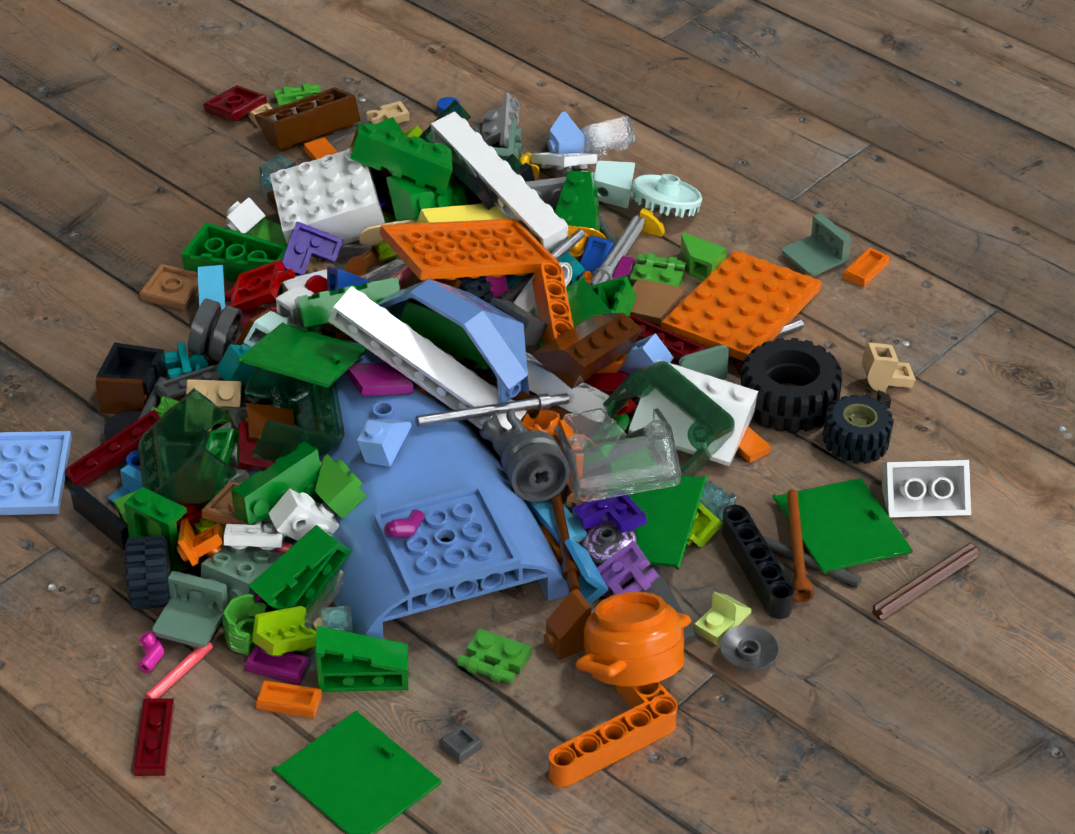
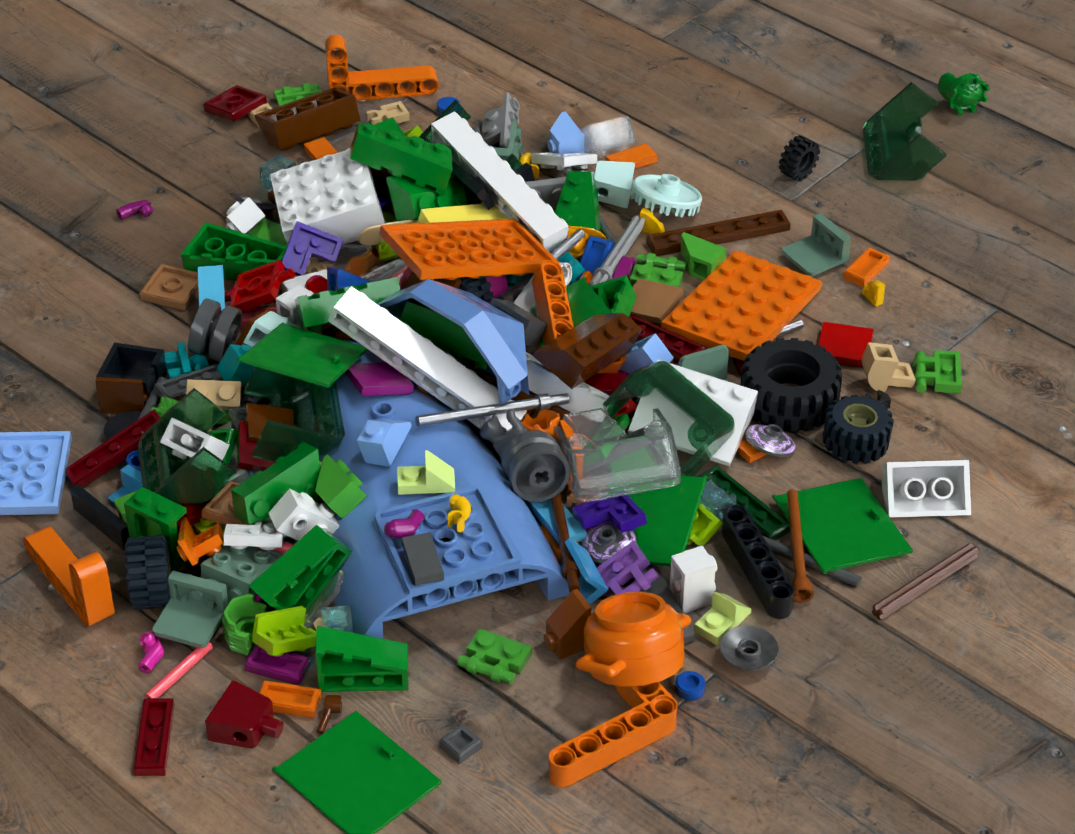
(79, 581): none -> orange beam
(135, 207): none -> magenta arm
(188, 441): none -> white brick
(242, 718): none -> dark red torso
(262, 205): none -> flat silver dish
(332, 704): none -> reddish brown hand
(372, 79): none -> orange beam
(422, 558): none -> dark grey tile
(432, 478): none -> yellowish green slope
(461, 511): none -> yellow arm
(640, 155): none -> orange tile
(690, 685): none -> blue tile
(693, 578): none -> white brick
(721, 231): none -> reddish brown tile
(766, 520): none -> dark green tile
(770, 440): none -> flat silver dish
(799, 158): none -> black tyre
(845, 342): none -> red tile
(874, 292): none -> yellow tile
(888, 137): none -> clear green windscreen
(945, 374): none -> bright green plate
(964, 91): none -> green hair

